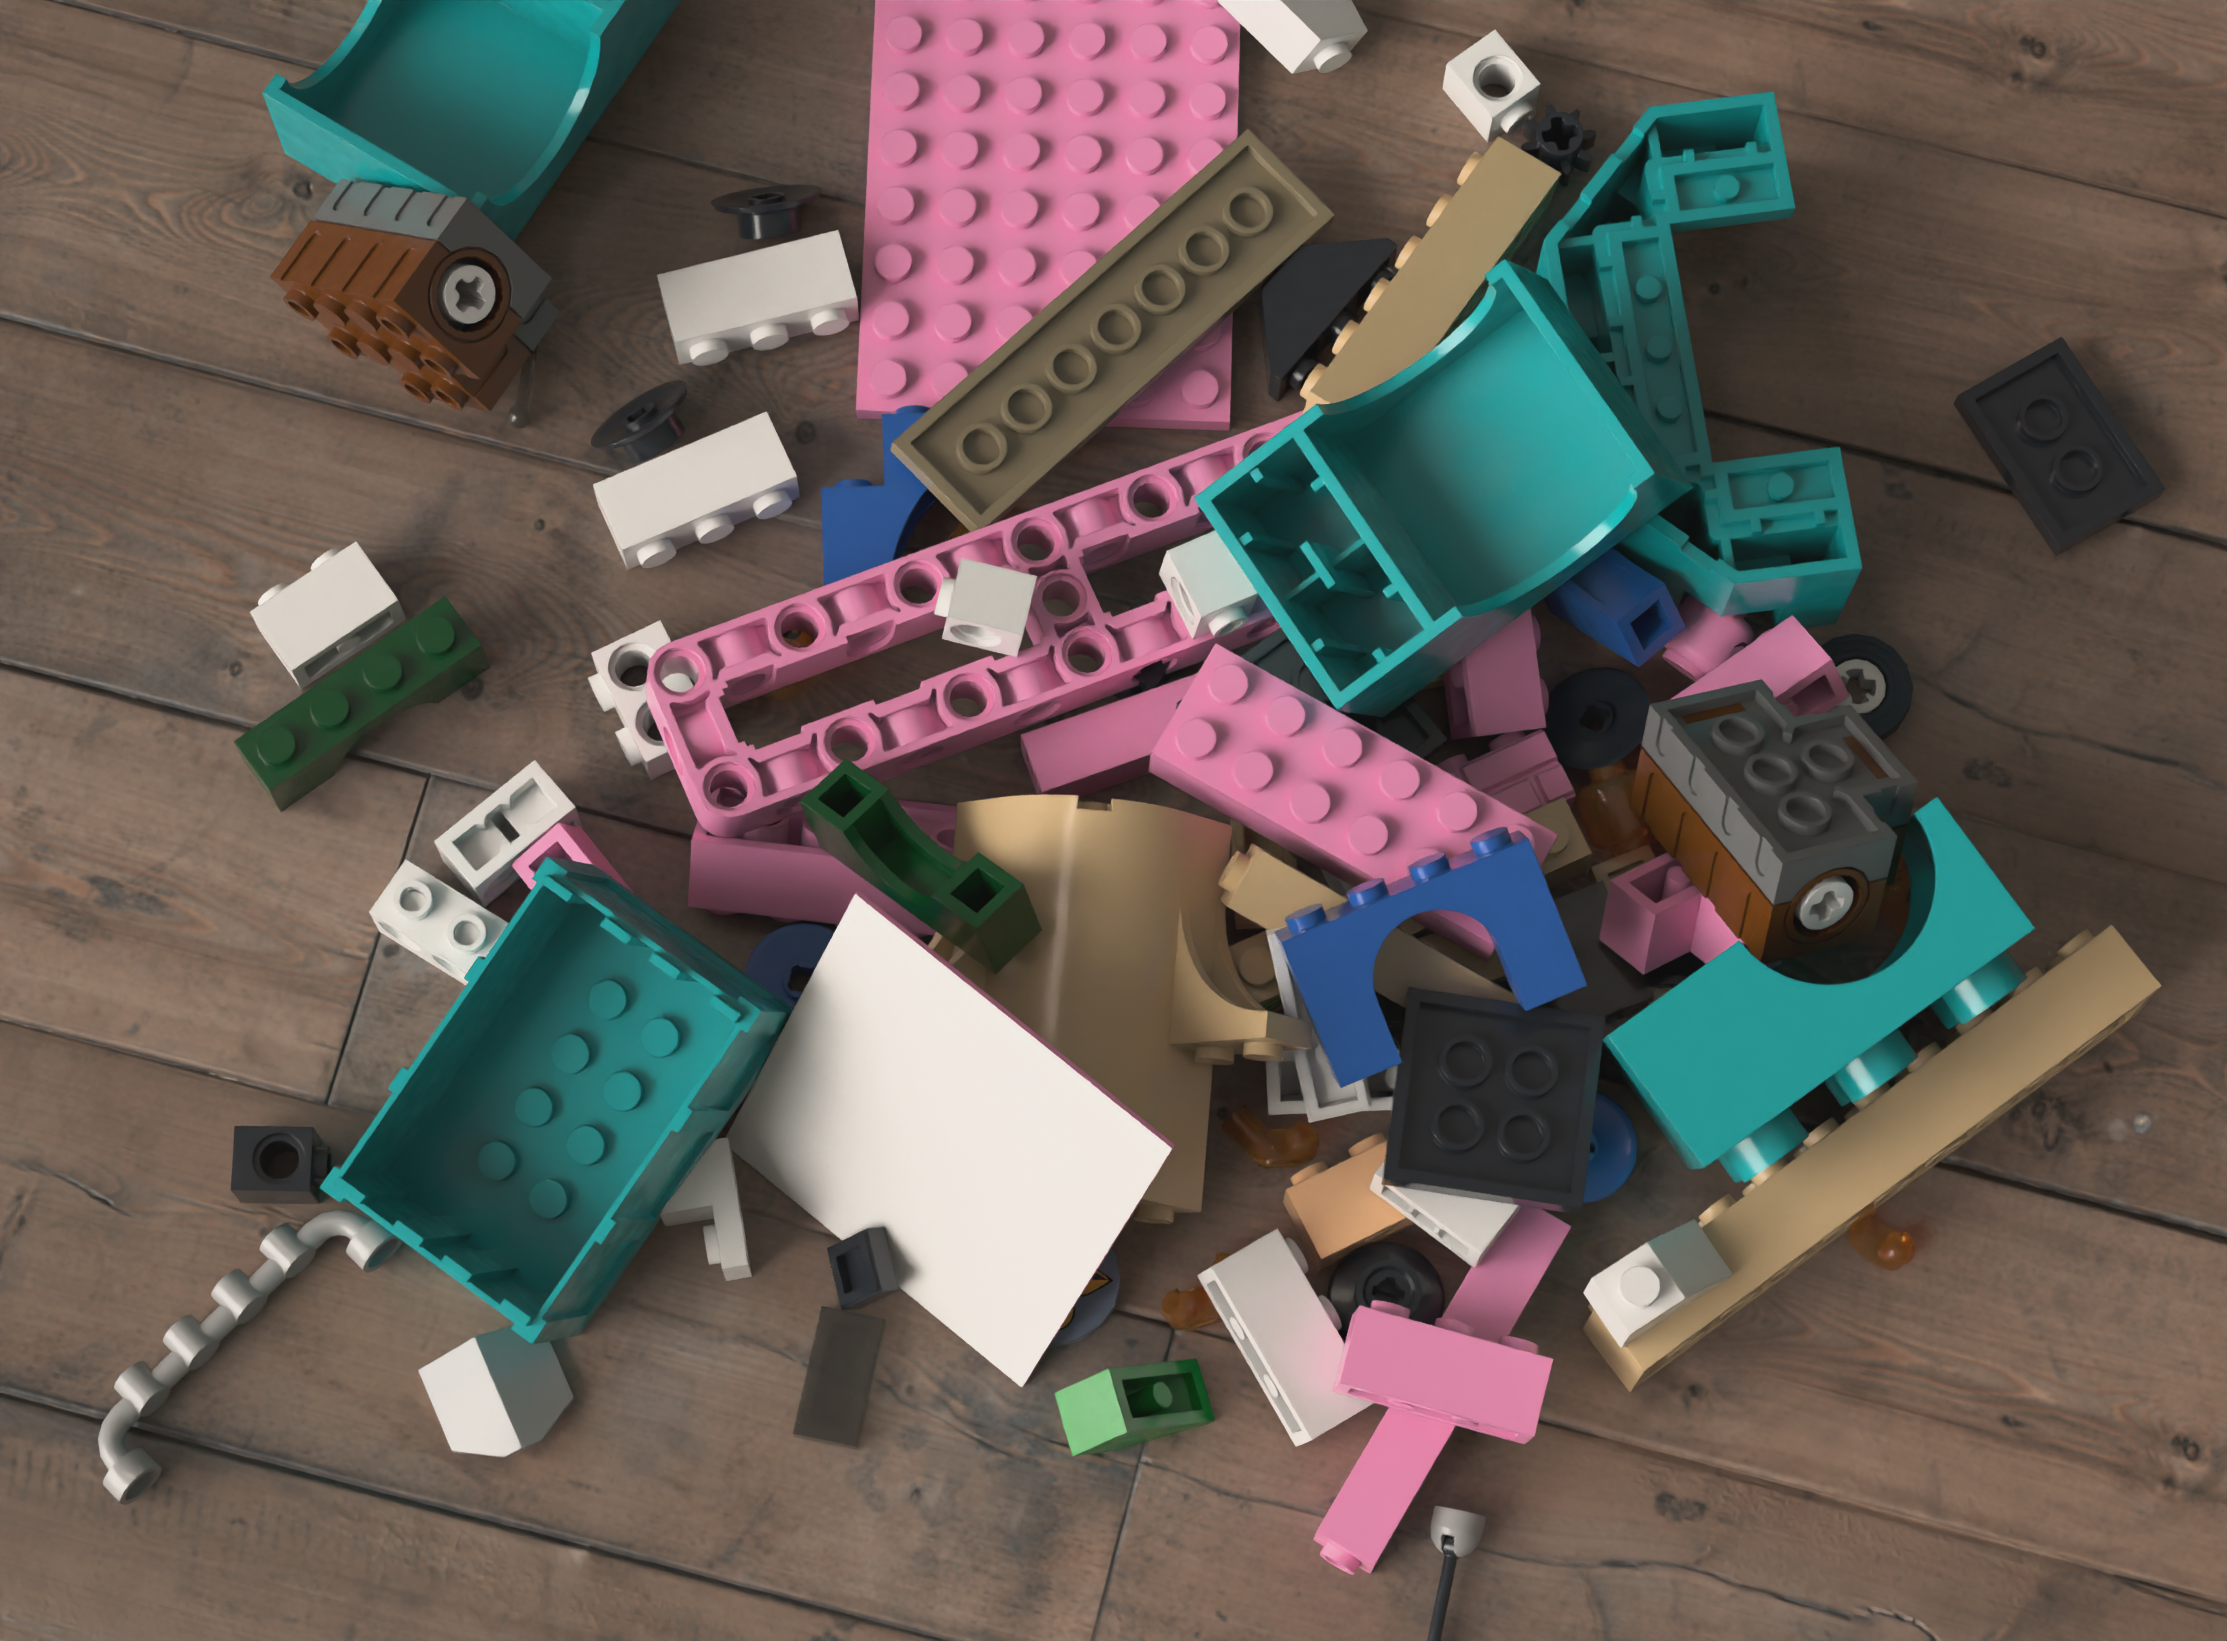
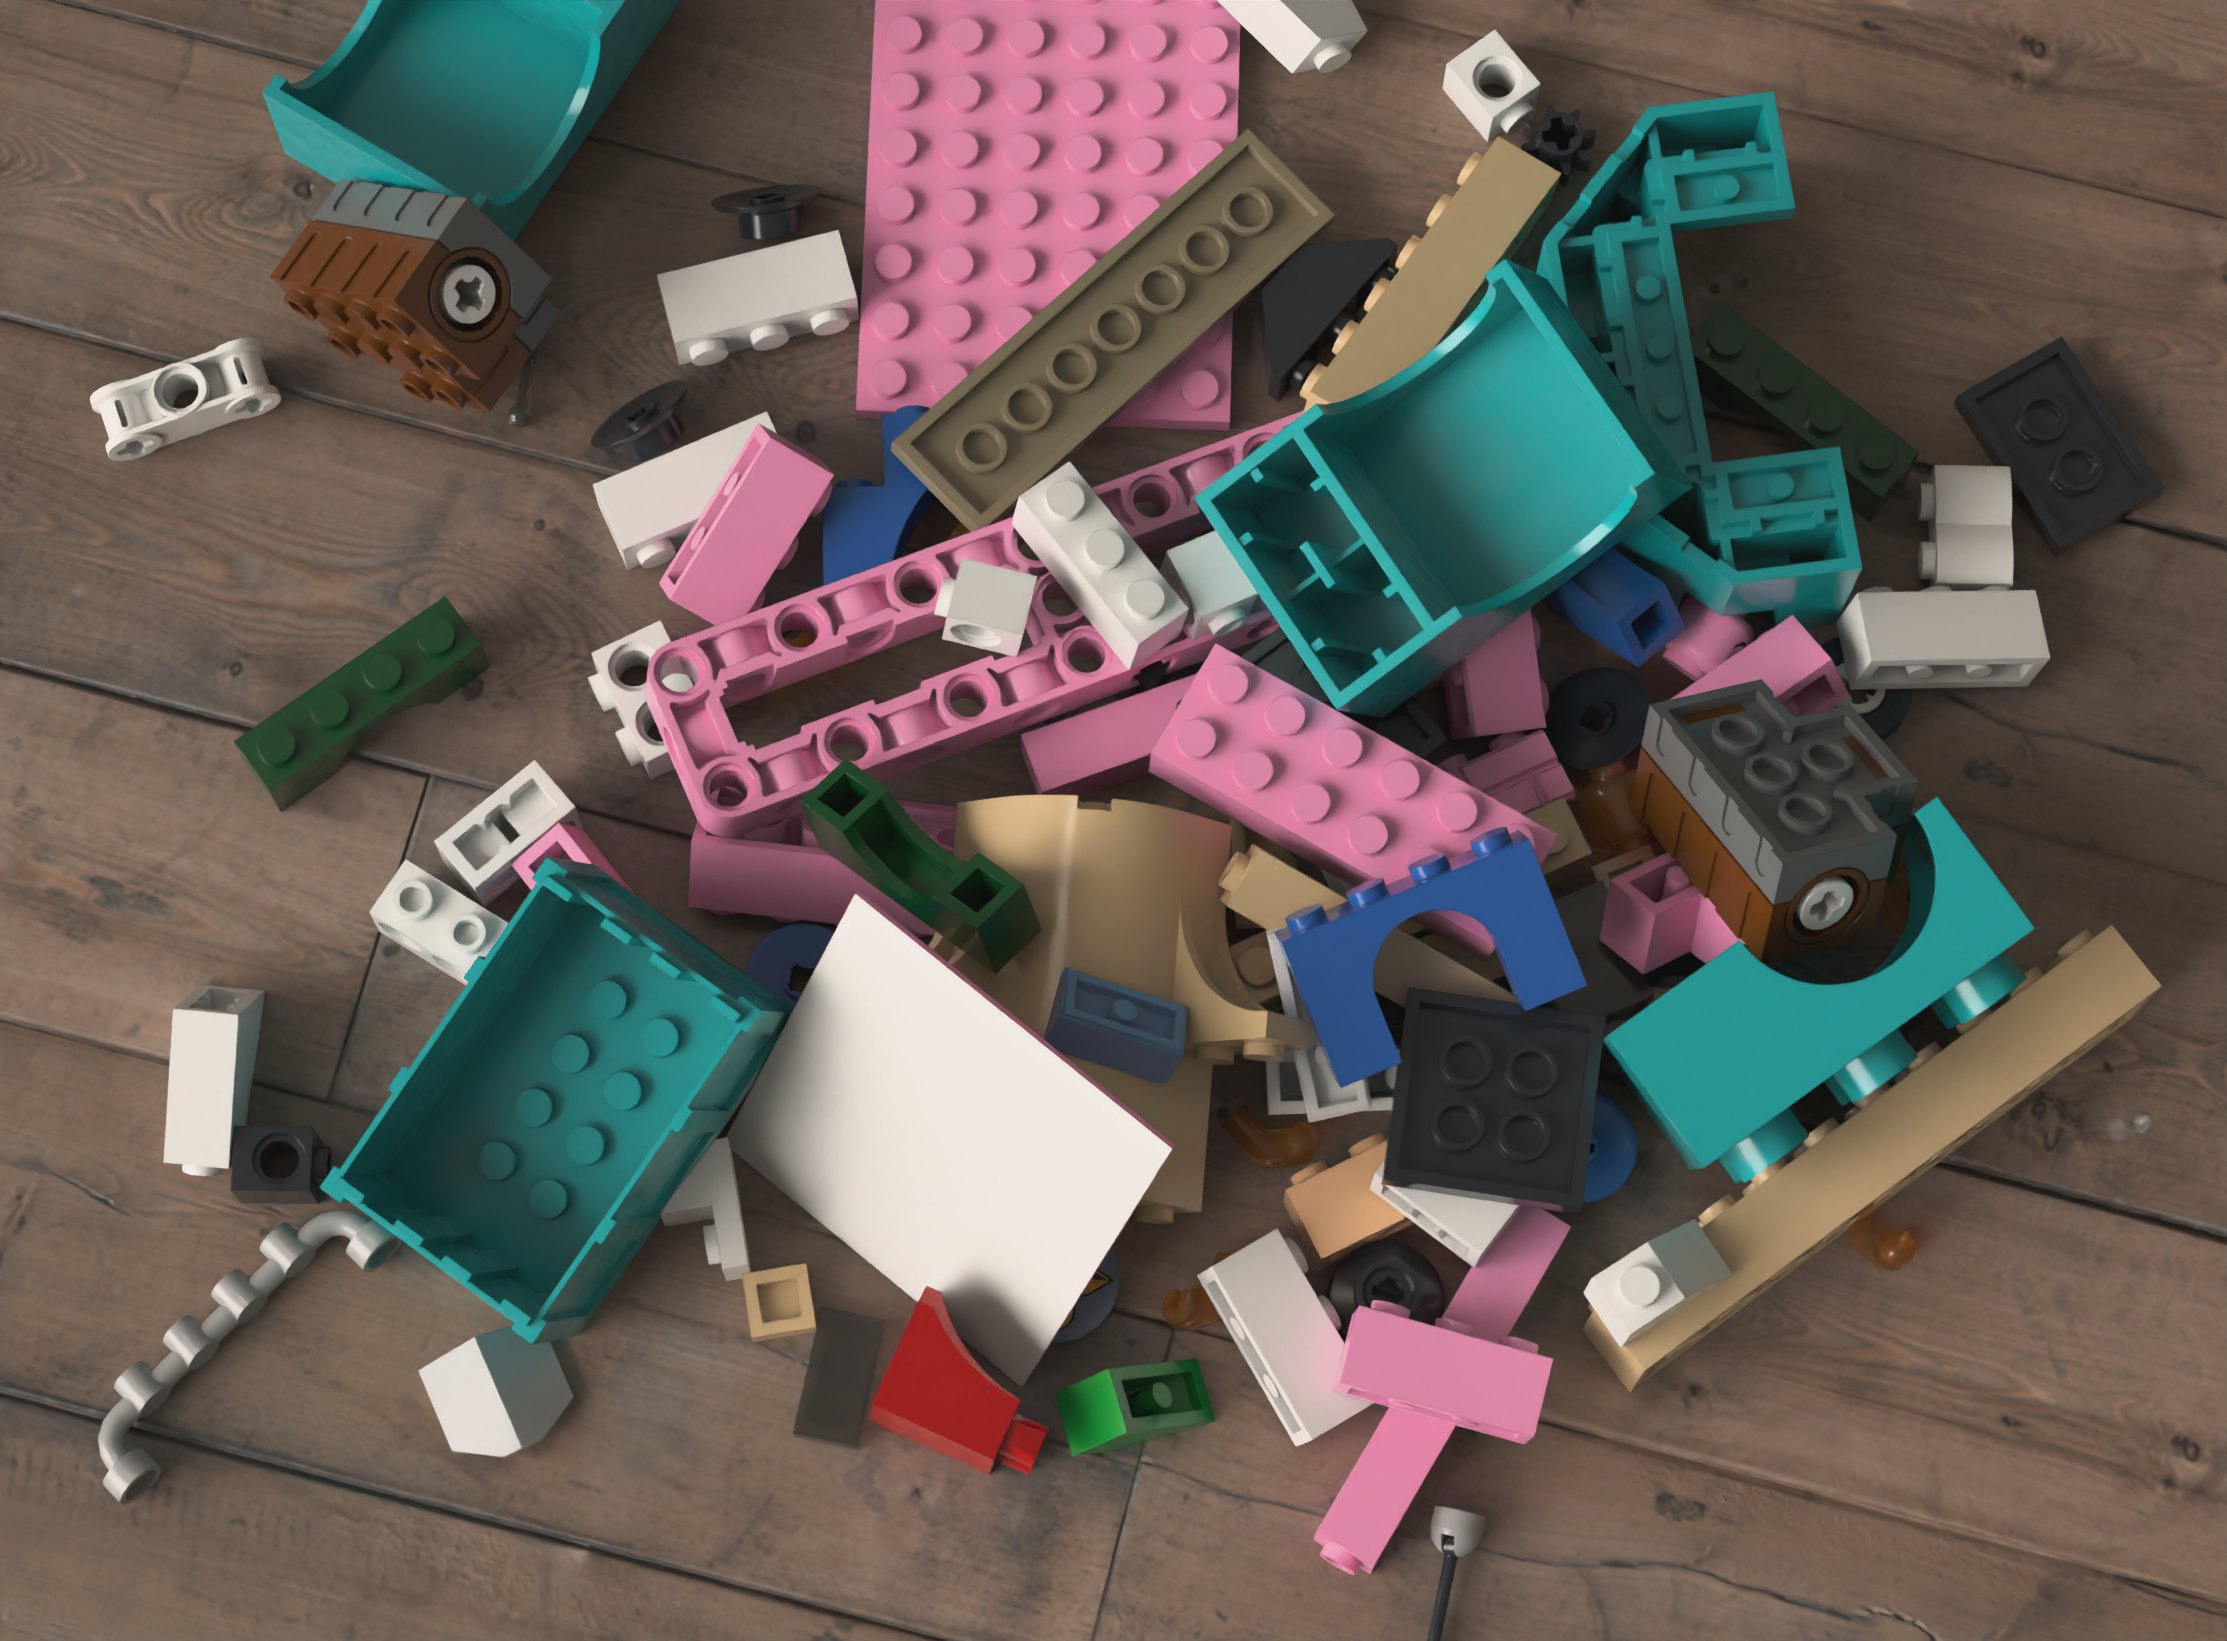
(150, 399): none -> white piece
(210, 1075): none -> white slope
(327, 613): white brick -> none
(748, 528): none -> bright pink brick
(779, 1302): none -> tan tile
(863, 1268): black tile -> none
(948, 1401): none -> red hips
(1099, 565): none -> white brick
(1117, 1026): none -> medium blue slope
(1753, 373): none -> dark green arch
(1942, 638): none -> white brick
(1967, 527): none -> white brick

